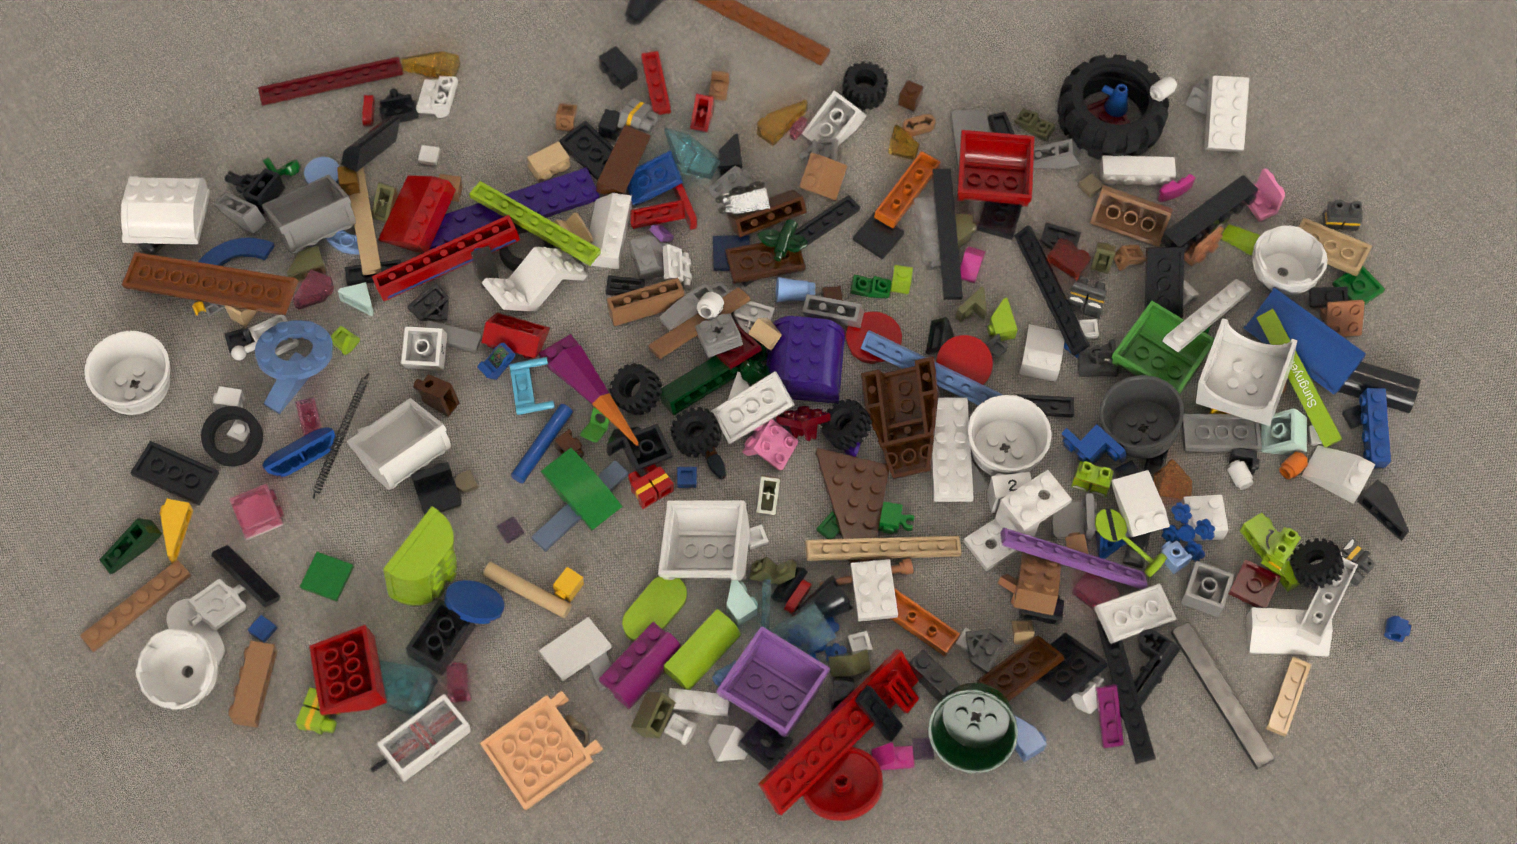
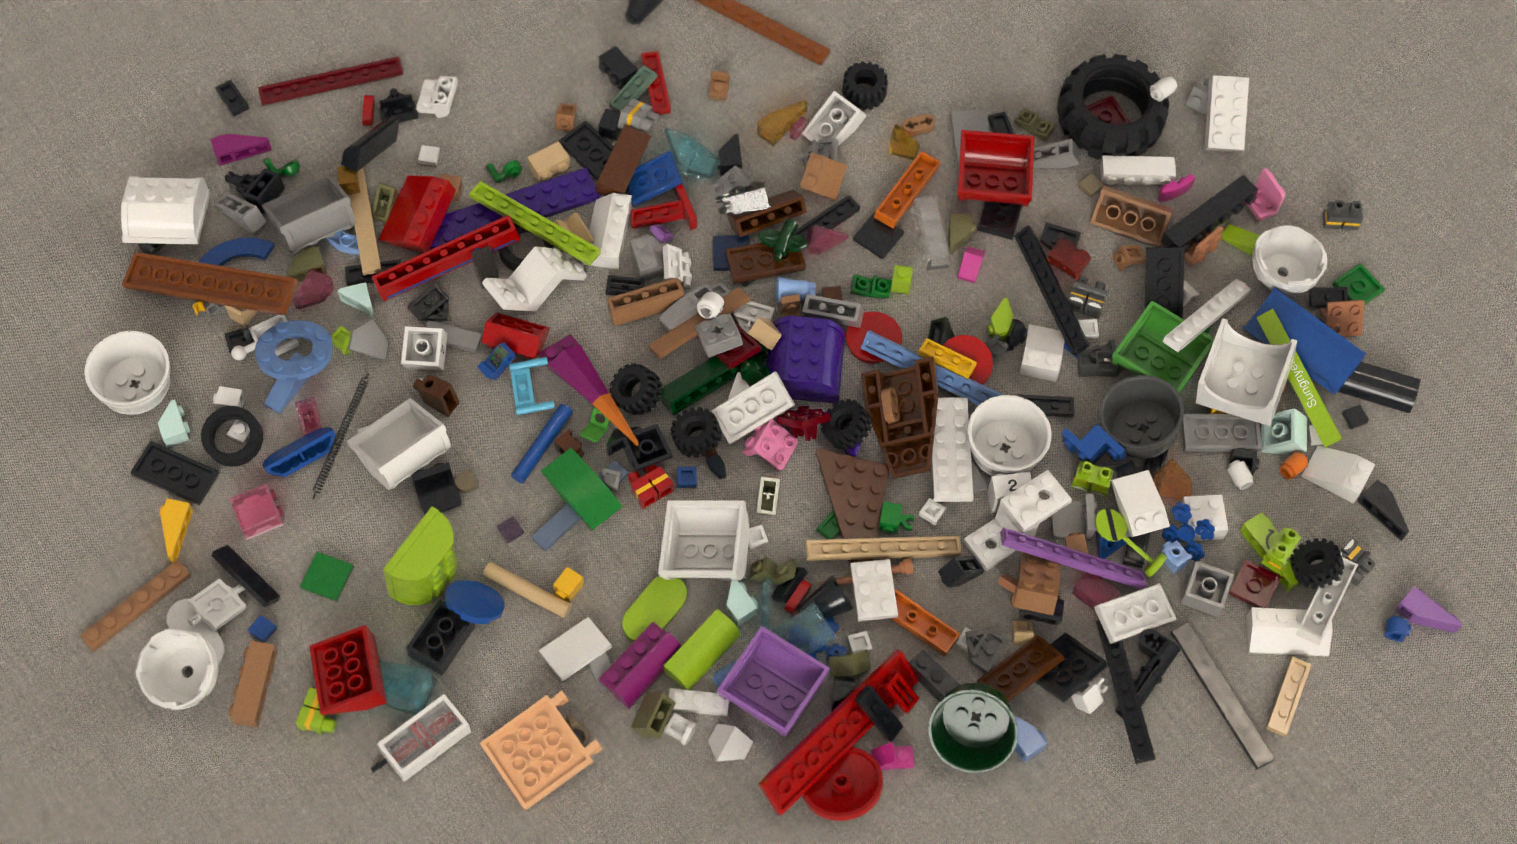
(132, 543): dark green slope -> none
(172, 426): none -> light aqua slope
(232, 98): none -> black plate
(235, 147): none -> magenta slope
(320, 168): light blue tile -> none
(368, 341): none -> light grey slope
(432, 64): clear yellow slope -> none
(458, 682): clear pink brick -> none
(510, 170): none -> green plate
(611, 478): none -> light grey tile
(634, 88): none -> sand green tile
(702, 112): red slope -> none
(765, 755): black plate -> none
(790, 305): none -> medium nougat bracket
(822, 239): none -> clear pink slope
(890, 405): none -> medium nougat beam
(910, 95): reddish brown brick -> none
(922, 749): clear purple tile -> none
(932, 511): none -> white plate
(947, 234): black tile -> none
(947, 358): none -> yellow tile
(960, 570): none -> black slope
(975, 303): olive slope -> none
(1016, 334): none -> black tile
(1103, 257): olive slope -> none
(1109, 716): magenta tile -> none
(1117, 102): blue piece -> none
(1342, 250): tan plate -> none
(1375, 426): blue brick -> none
(1423, 611): none -> medium lavender slope

